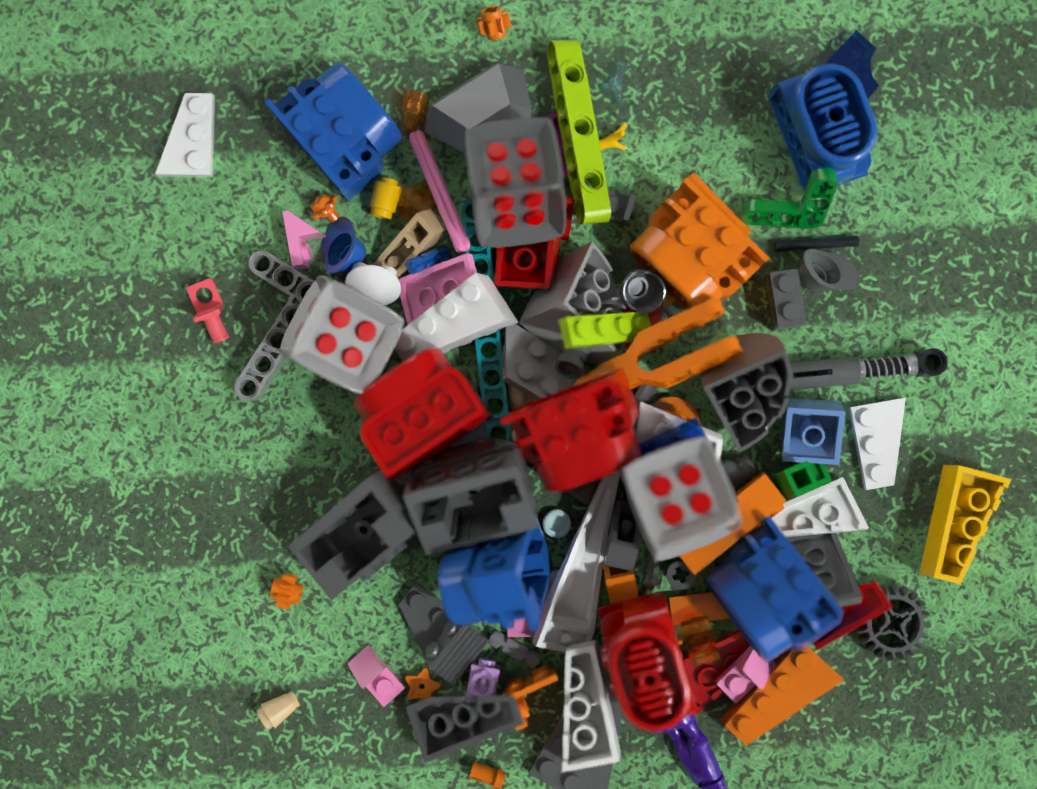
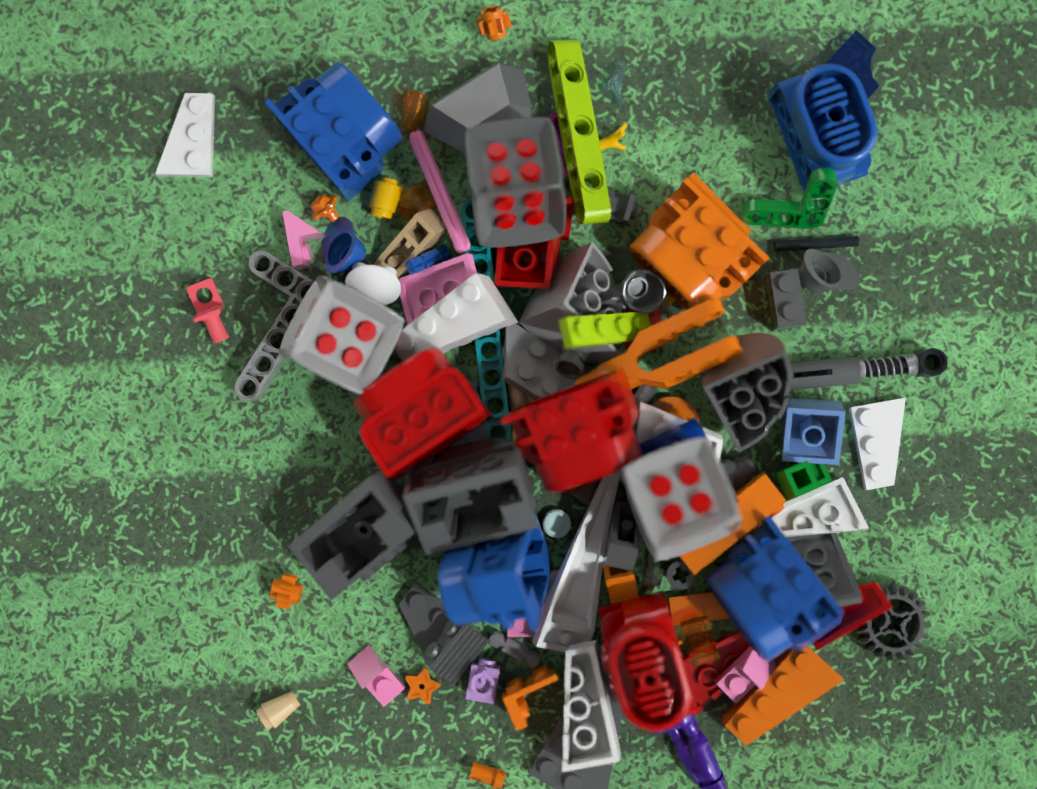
(458, 722): dark grey wedge -> none
(959, 520): yellow wedge -> none

